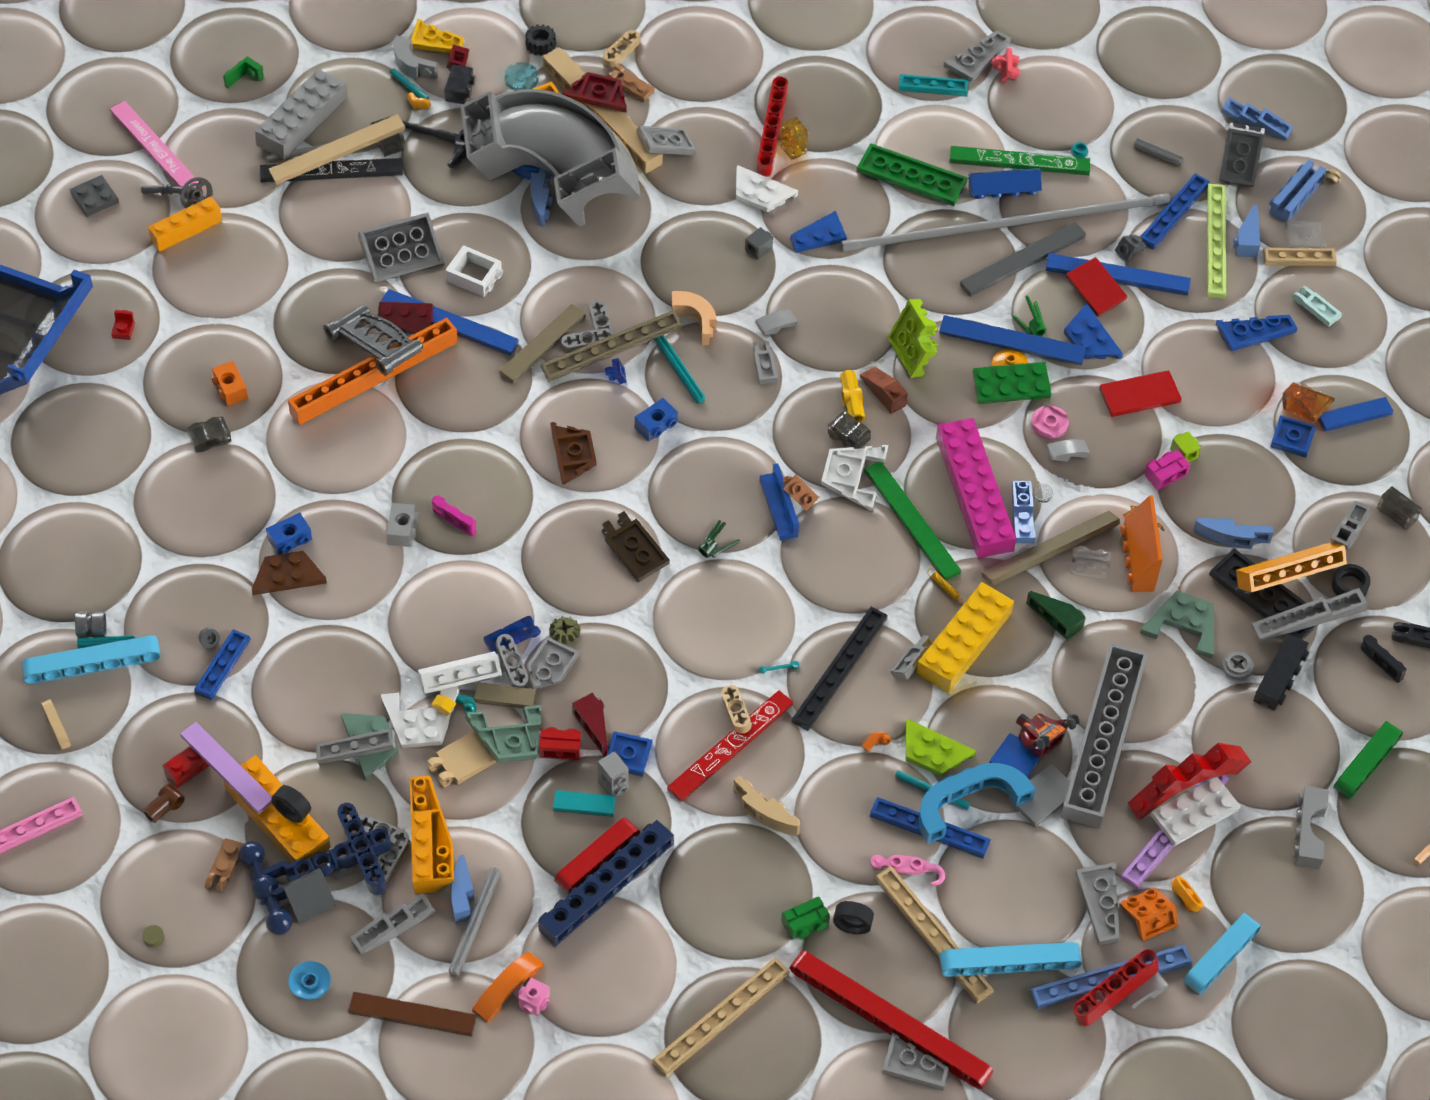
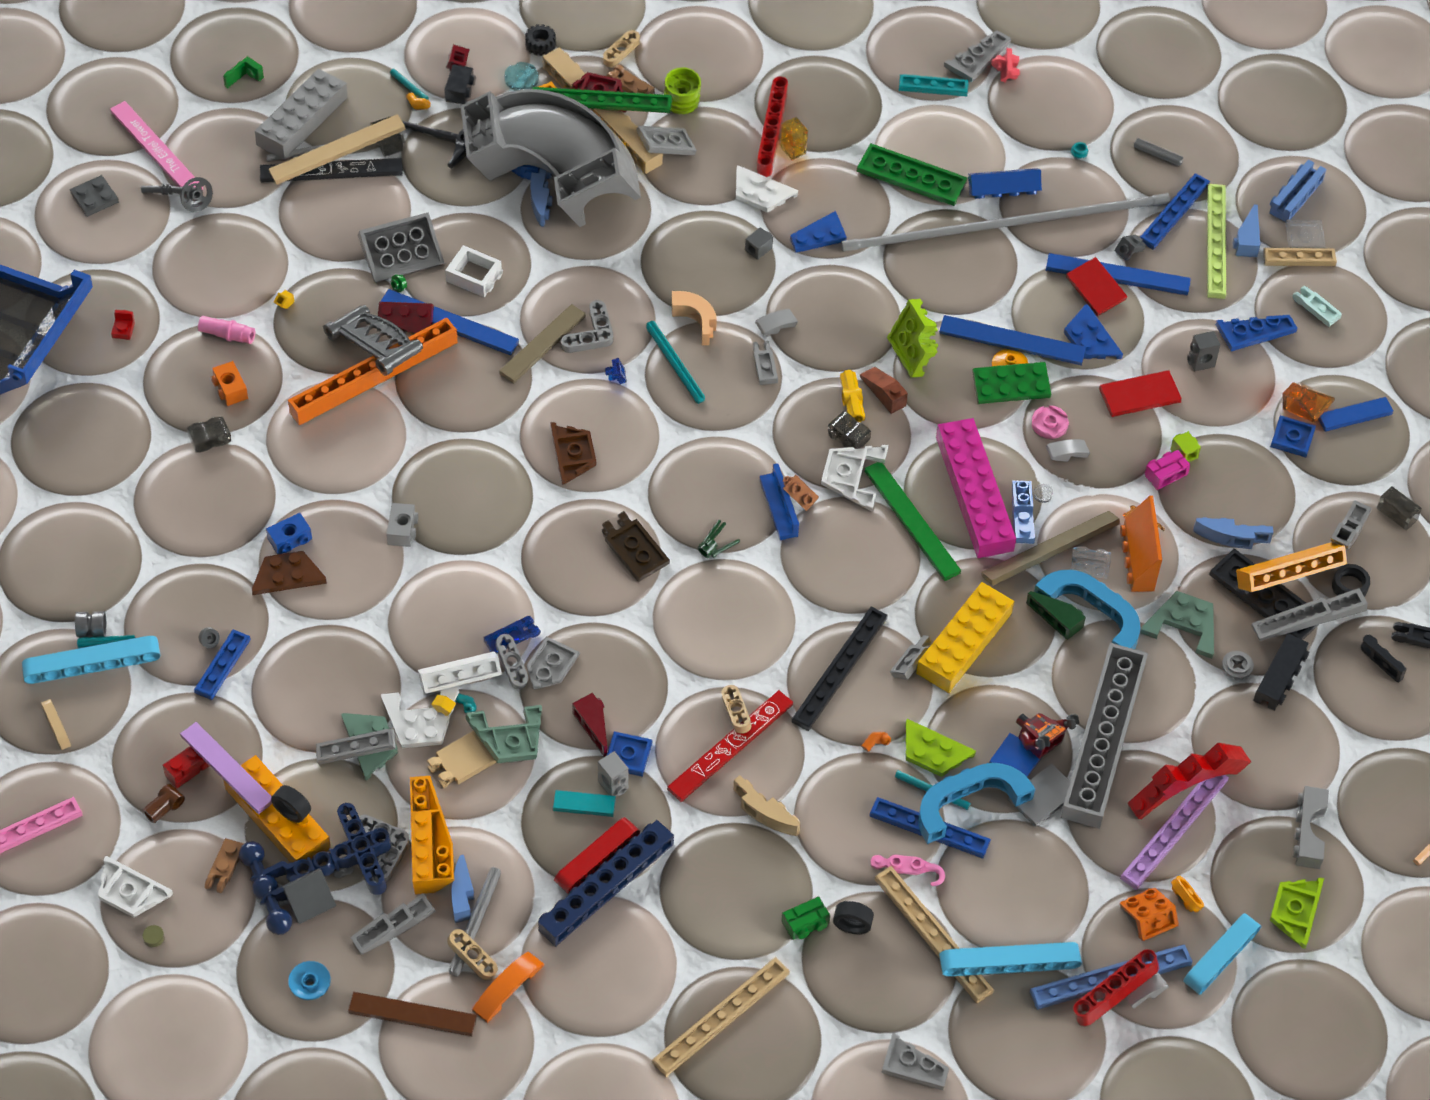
(129, 890): none -> white wing
(185, 223): light orange brick -> none
(227, 329): none -> bright pink piece
(284, 299): none -> yellow piece
(398, 282): none -> green plate
(409, 63): light grey arch -> none
(432, 39): yellow wing -> none
(454, 515): dark pink hinge -> none
(472, 945): none -> tan beam
(504, 695): dark tan tile -> none
(533, 997): bright pink brick -> none
(558, 635): olive gear -> none
(560, 744): red brick -> none
(611, 345): dark tan tile -> none
(617, 100): none -> green tile
(656, 419): blue brick -> none
(685, 89): none -> lime wheel
(795, 664): teal hinge -> none
(890, 1018): red beam -> none
(945, 585): yellow piece -> none
(1019, 160): green tile -> none
(1022, 259): dark grey tile -> none
(1036, 325): green plant -> none
(1099, 596): none -> dark azure arch
(1100, 897): light grey wing -> none
(1195, 811): white plate -> none
(1203, 351): none -> dark grey brick
(1241, 154): dark grey bracket -> none
(1253, 117): medium blue slope -> none
(1296, 908): none -> lime wing
(1332, 177): tan plate -> none
(1368, 759): green beam -> none

